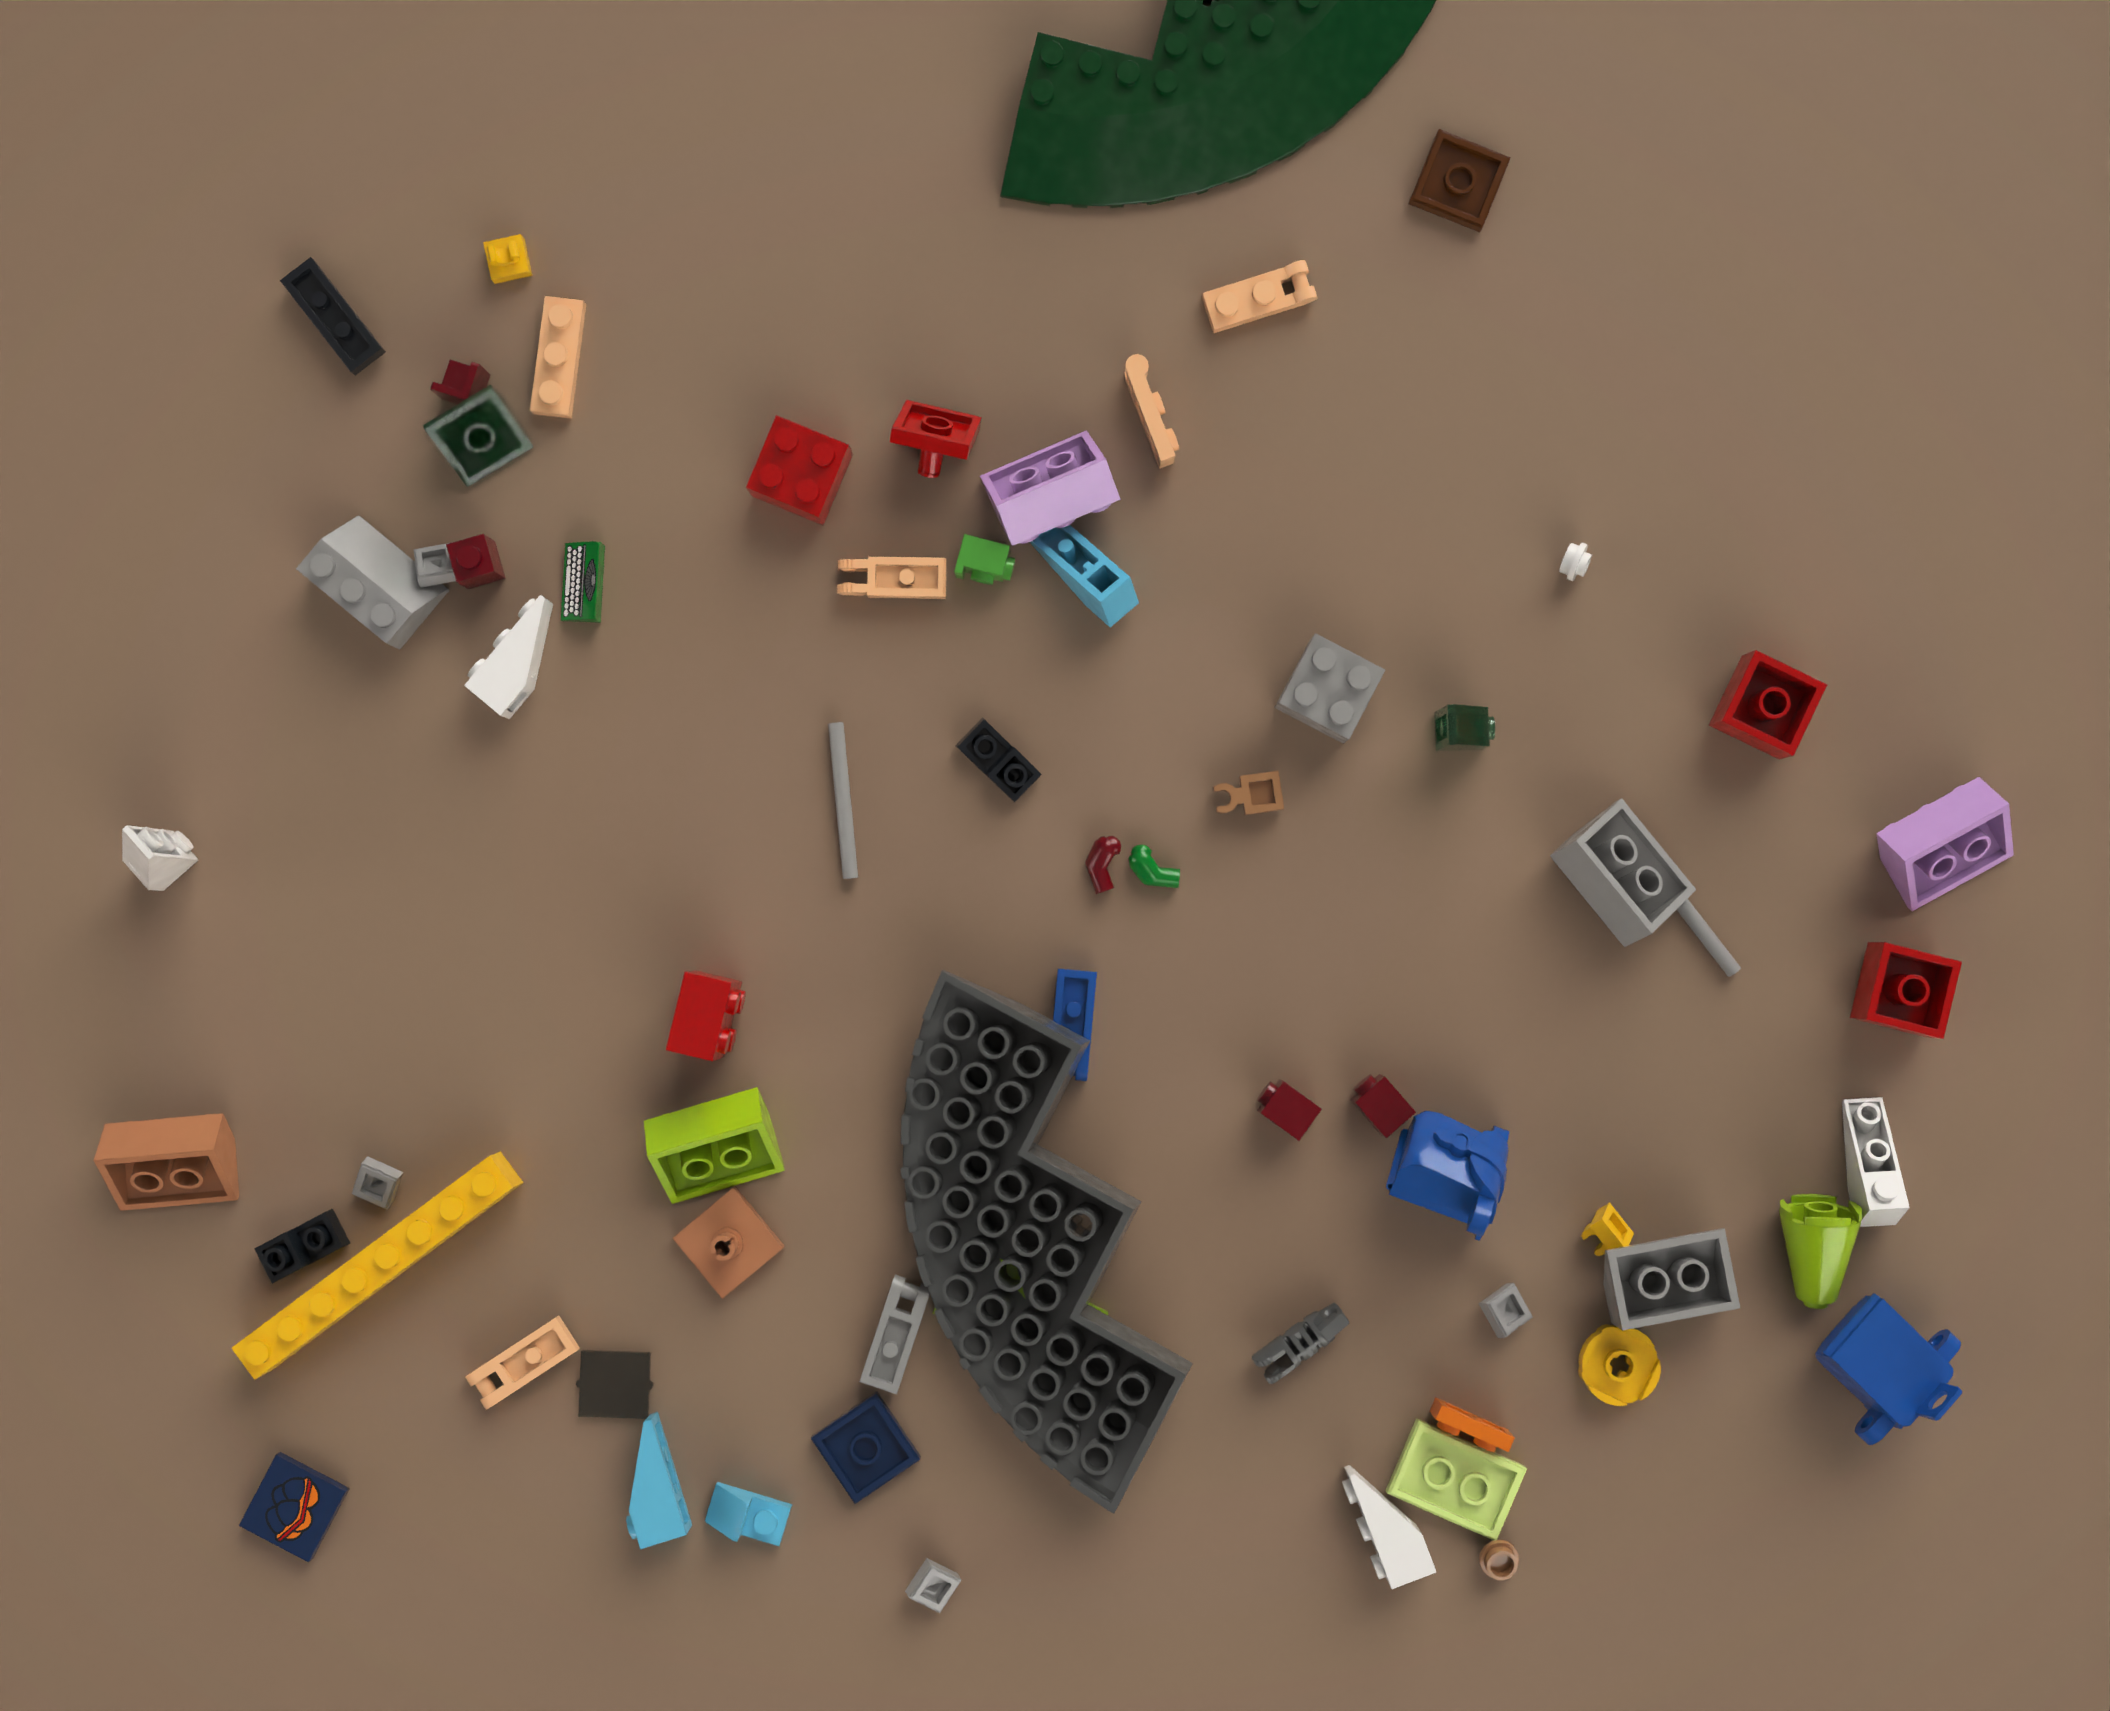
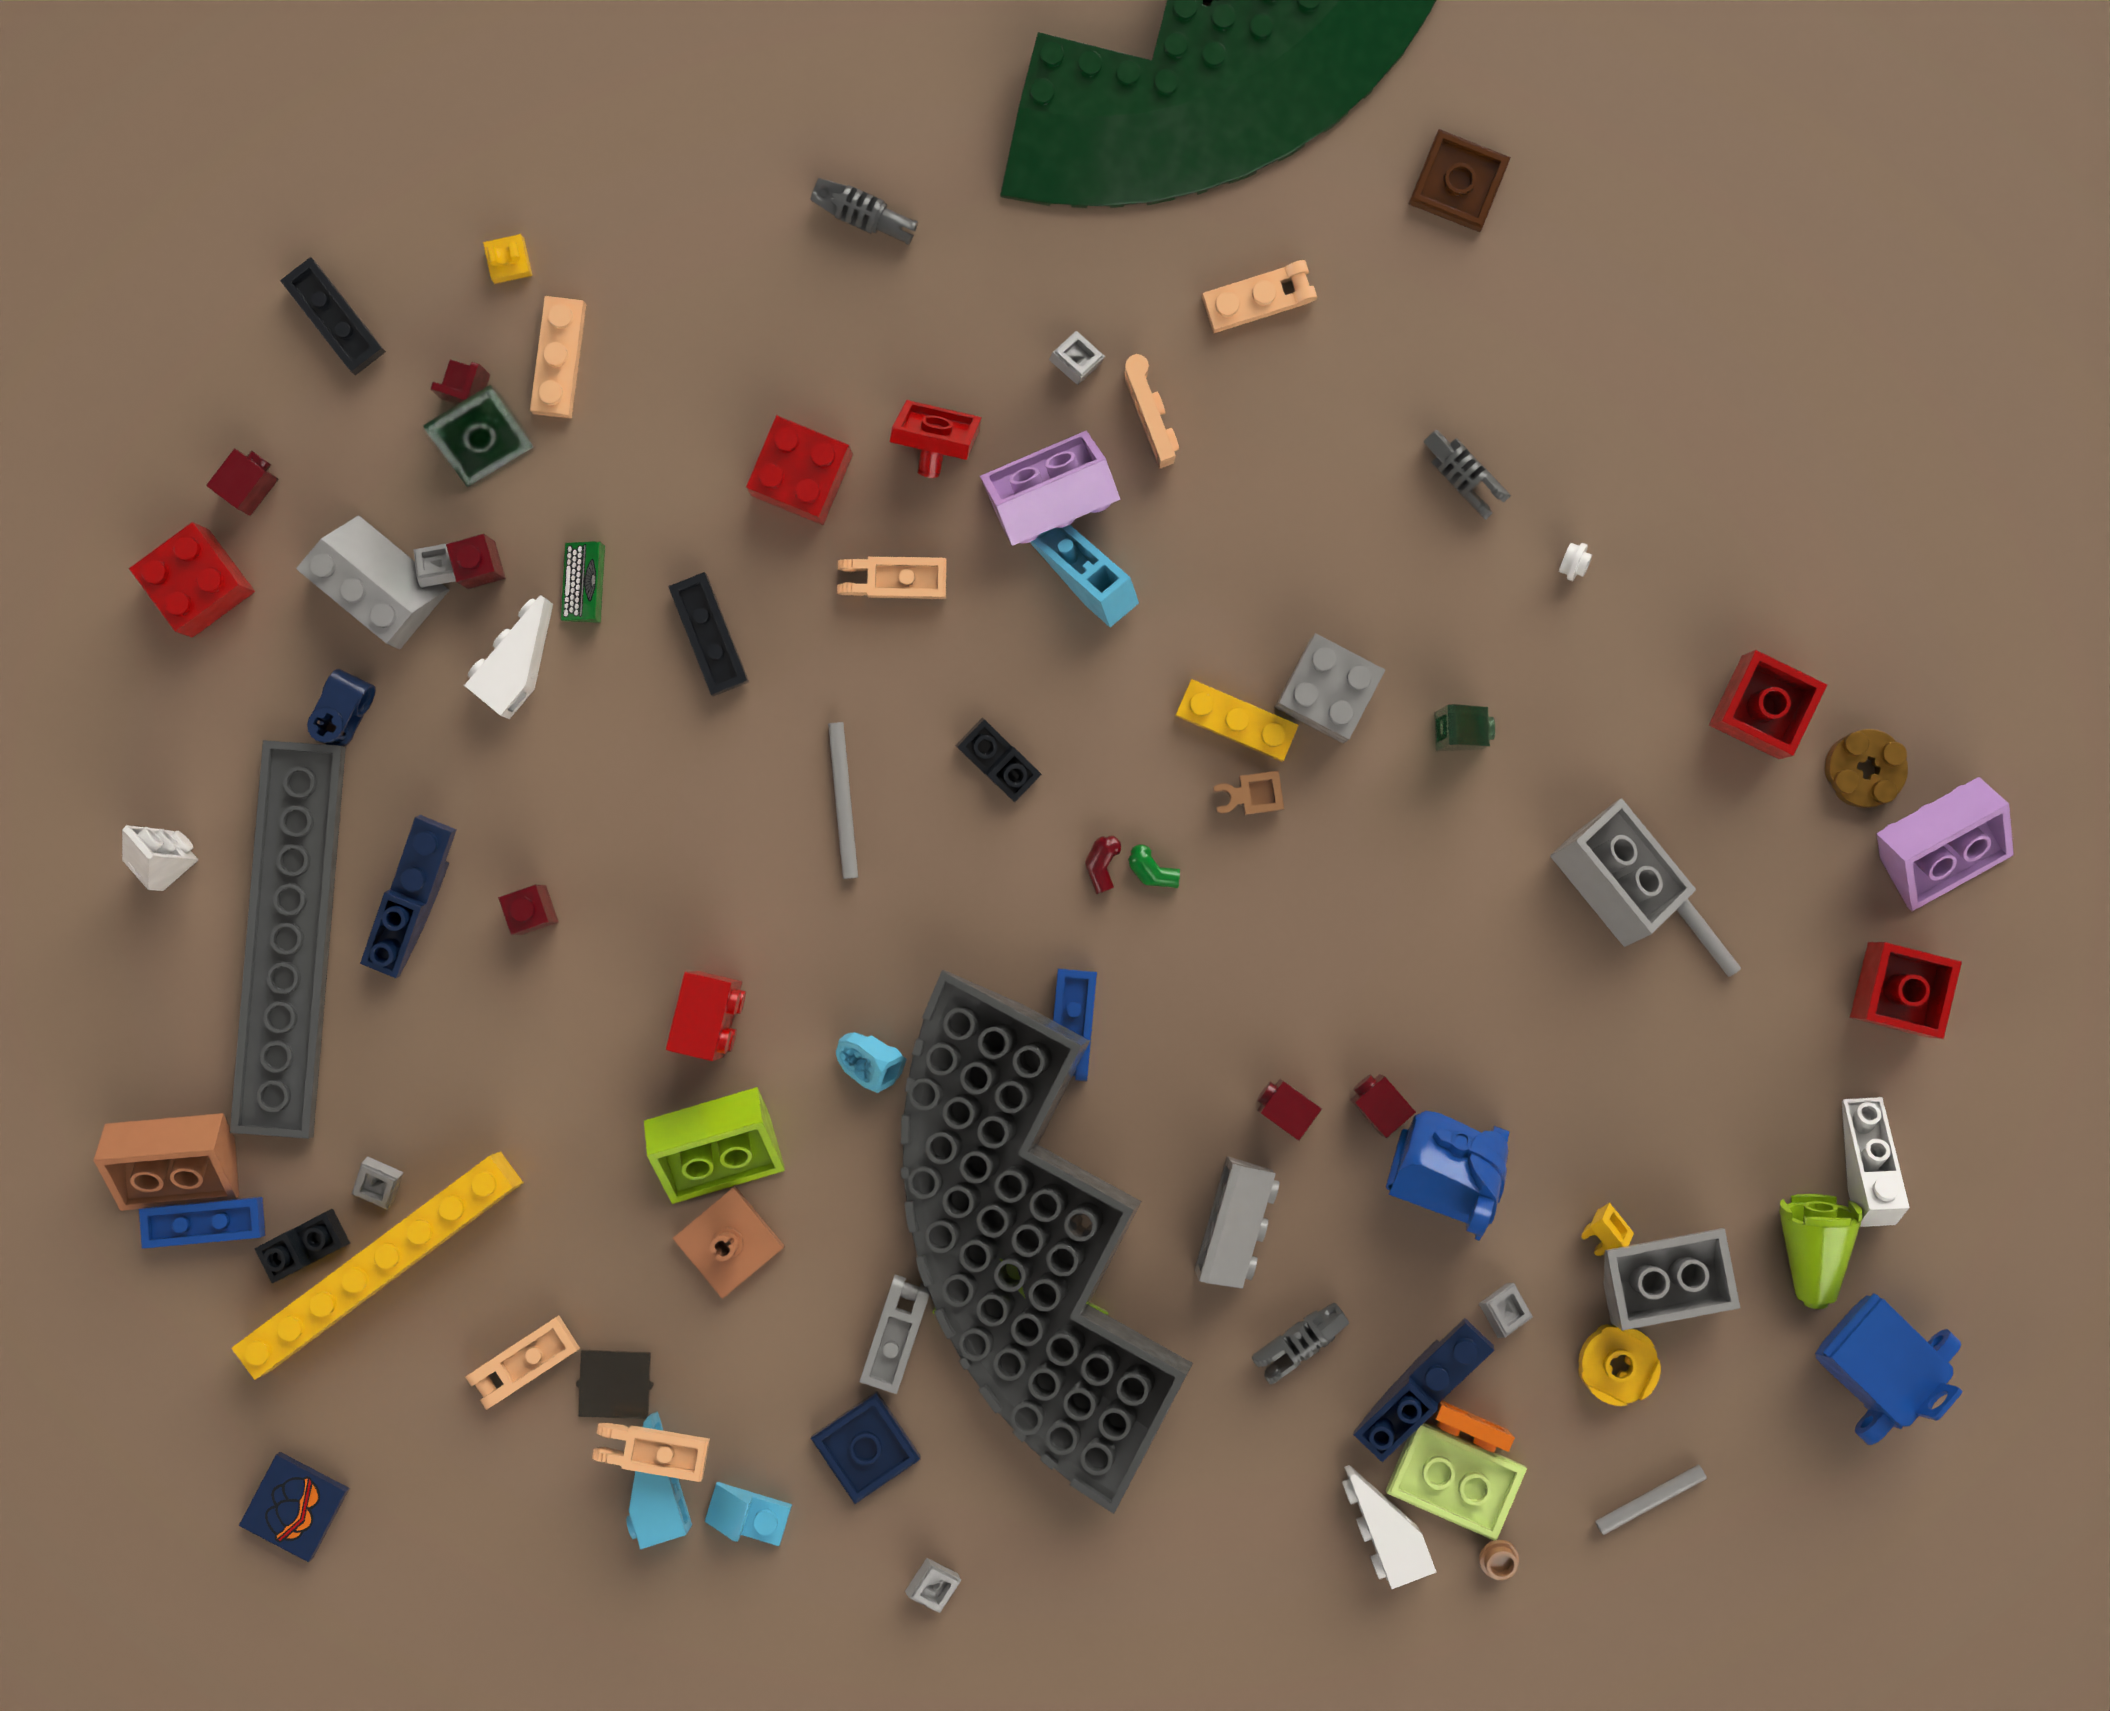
(191, 580): none -> red brick
(202, 1222): none -> blue plate
(243, 480): none -> dark red brick
(287, 939): none -> dark grey plate
(341, 704): none -> dark blue piece
(410, 898): none -> dark blue slope
(528, 909): none -> dark red brick
(654, 1451): none -> light nougat hinge
(708, 634): none -> black plate
(861, 210): none -> dark grey hinge
(869, 1061): none -> medium azure rock
(984, 560): bright green brick -> none
(1076, 357): none -> light grey tile
(1236, 720): none -> yellow plate
(1236, 1224): none -> light grey slope
(1421, 1388): none -> dark blue slope
(1464, 471): none -> dark grey hinge
(1650, 1499): none -> light grey piece
(1886, 757): none -> pearl gold plate

